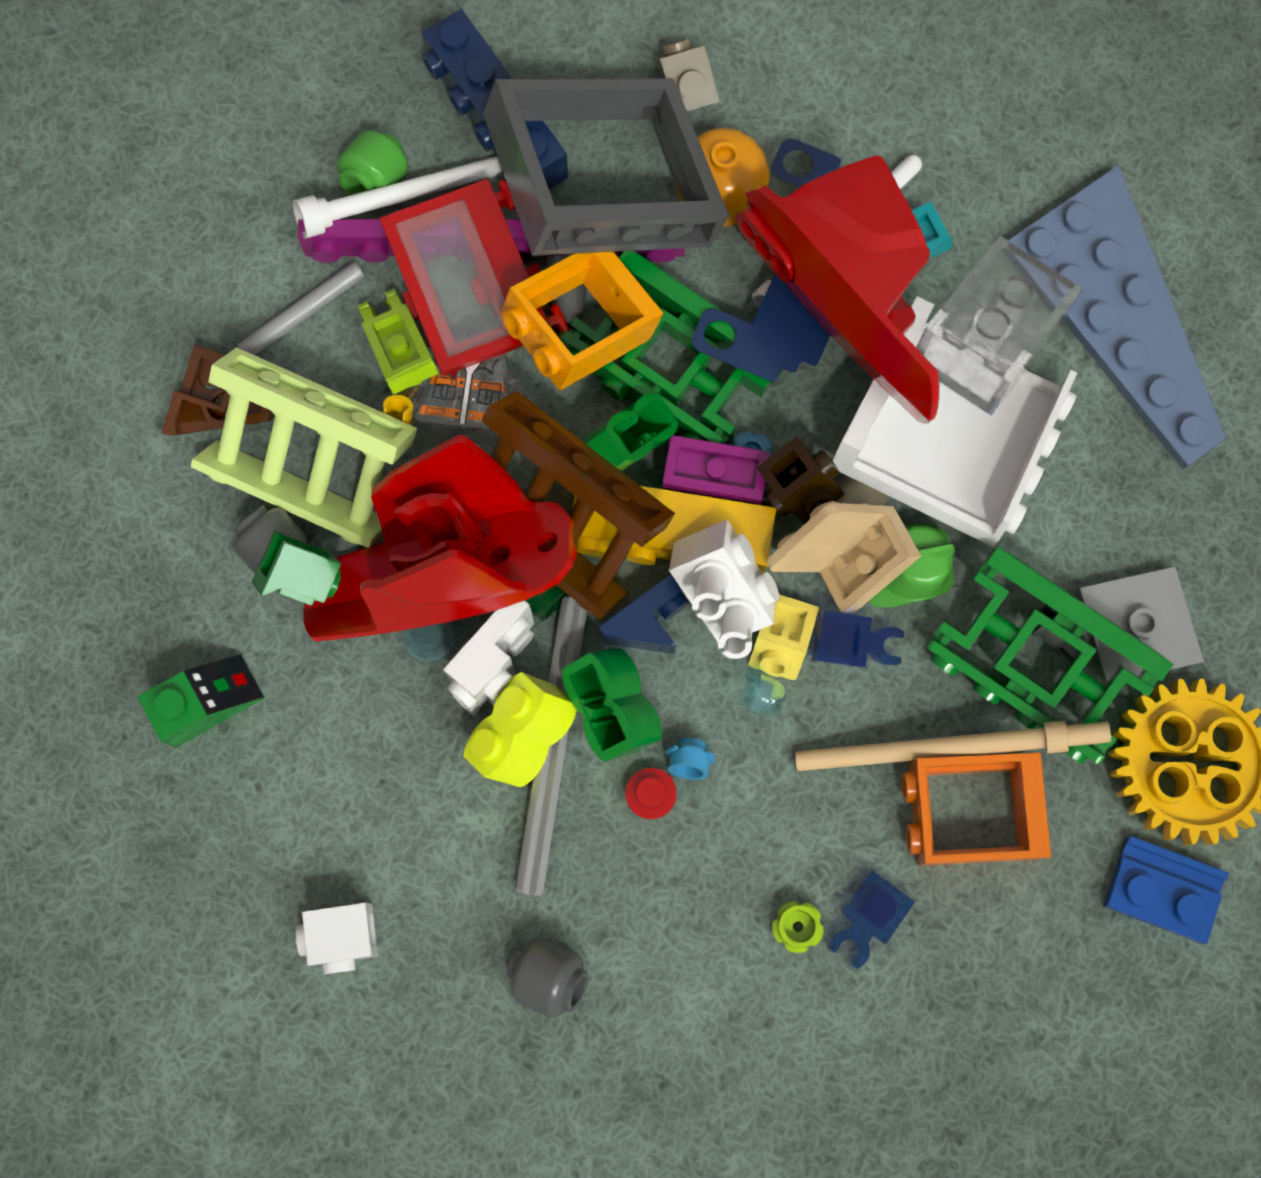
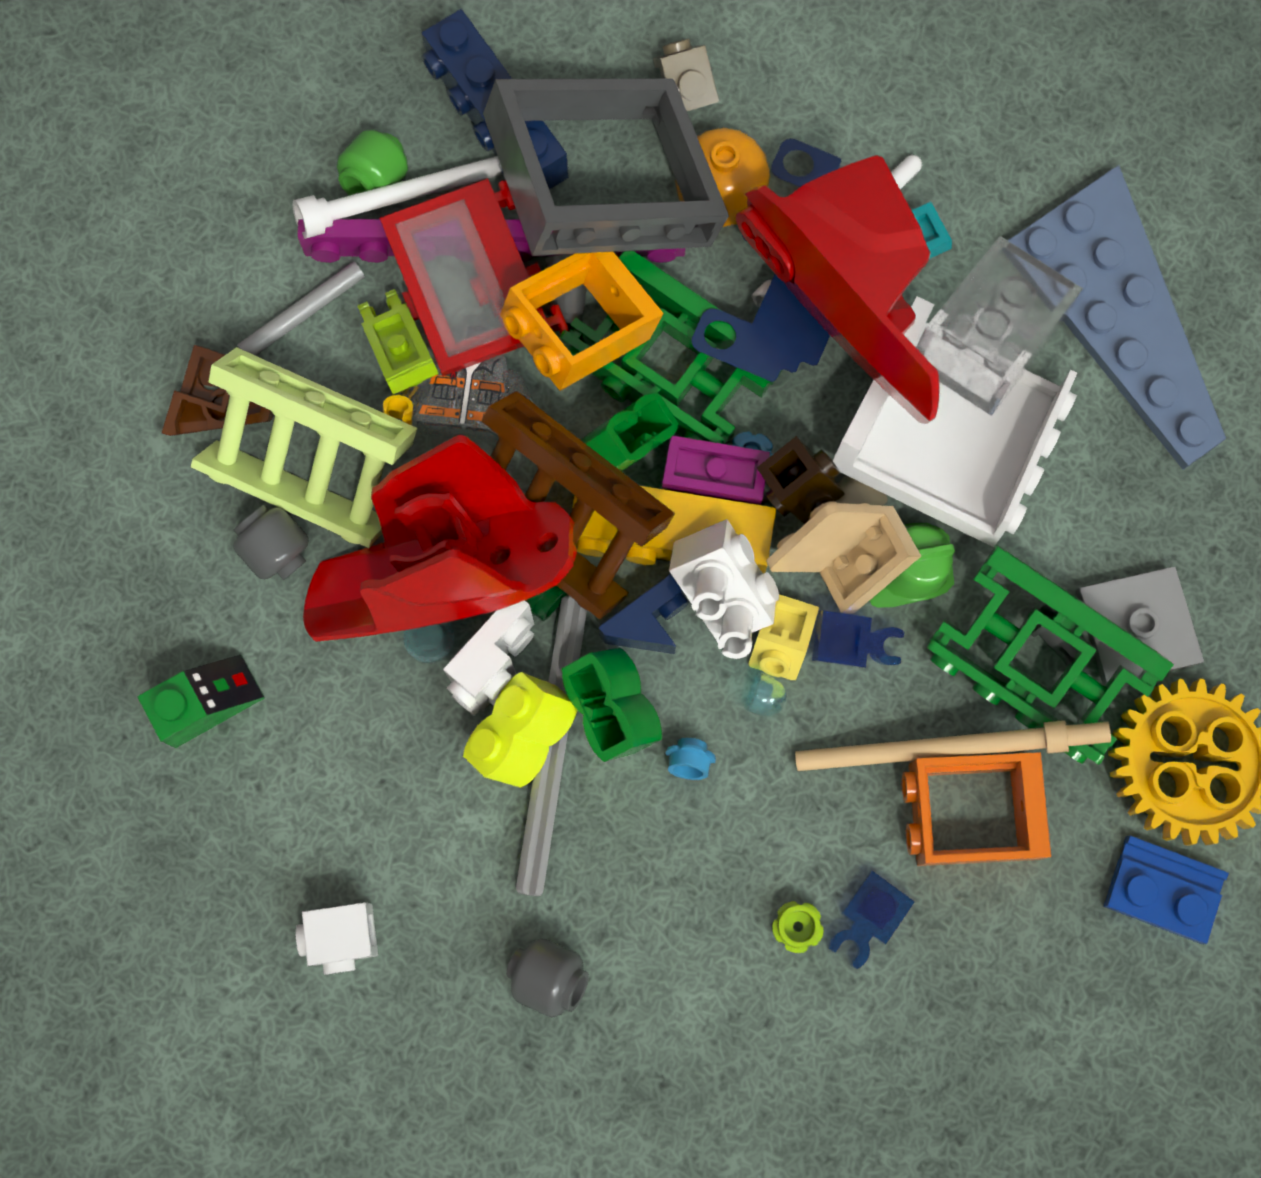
(297, 570): window -> none
(651, 793): red plate -> none

